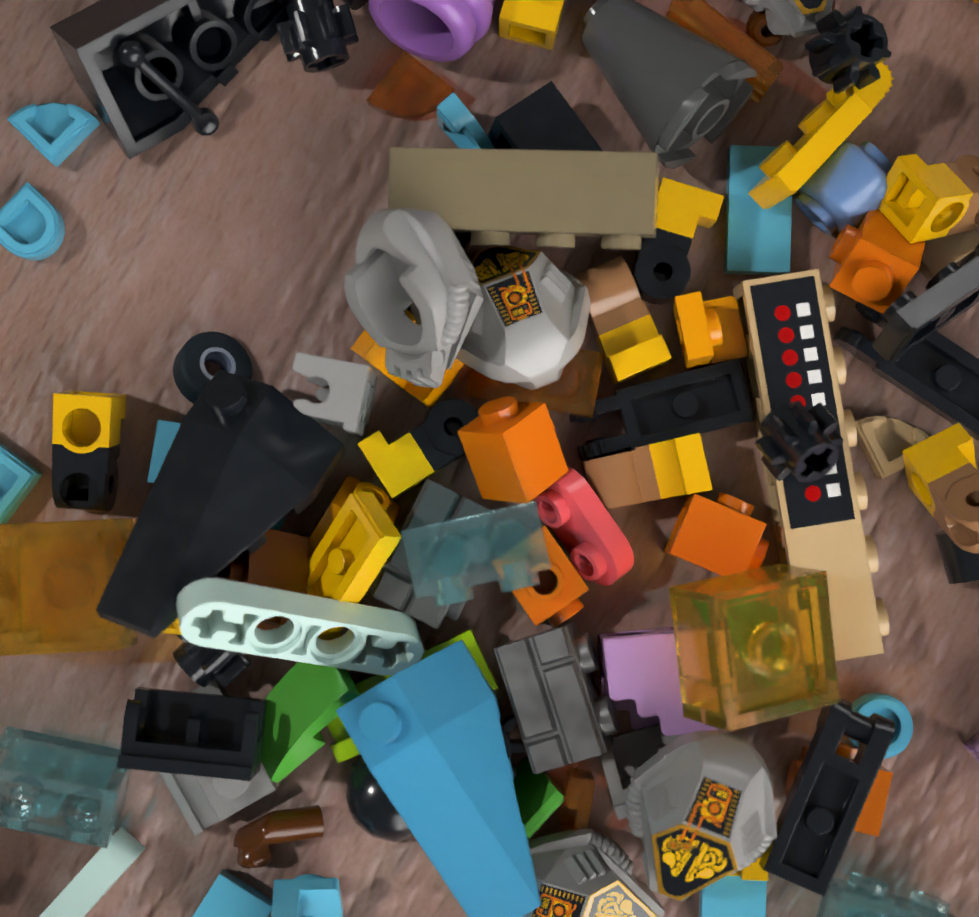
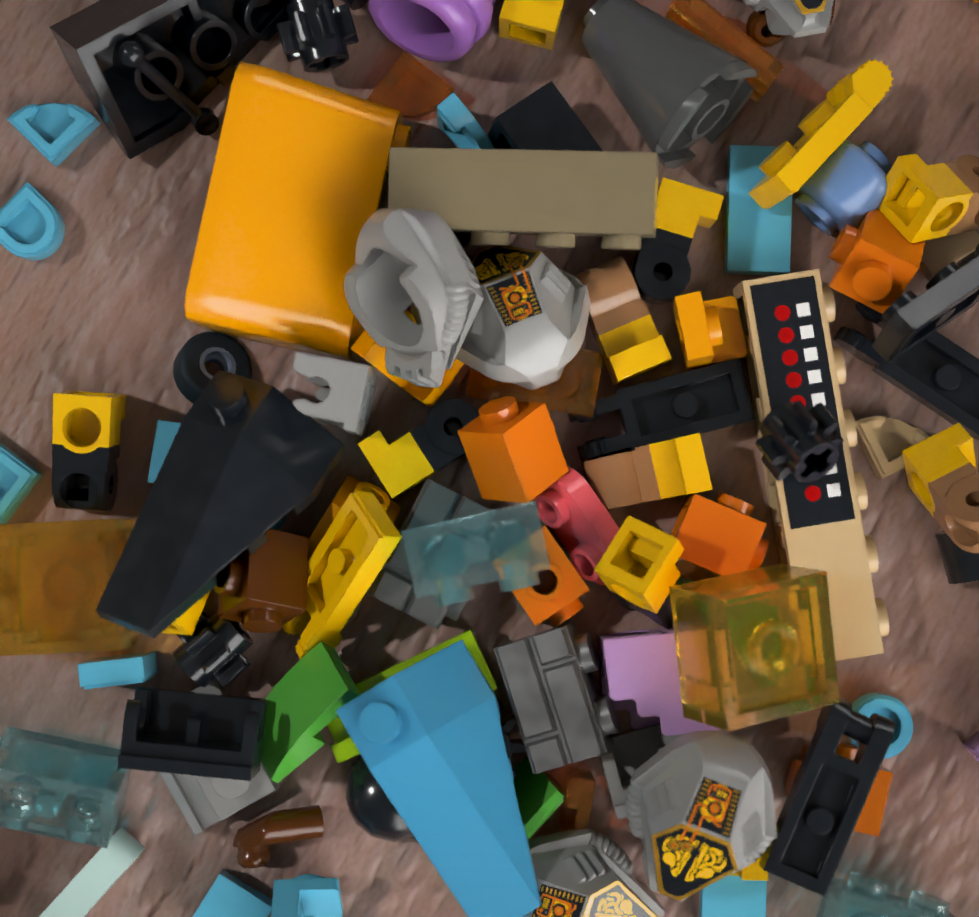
(117, 670): none -> medium azure tile
(226, 616): light aqua beam -> none
(285, 211): none -> light orange windscreen
(642, 568): none -> yellow leg
(848, 49): black gear -> none

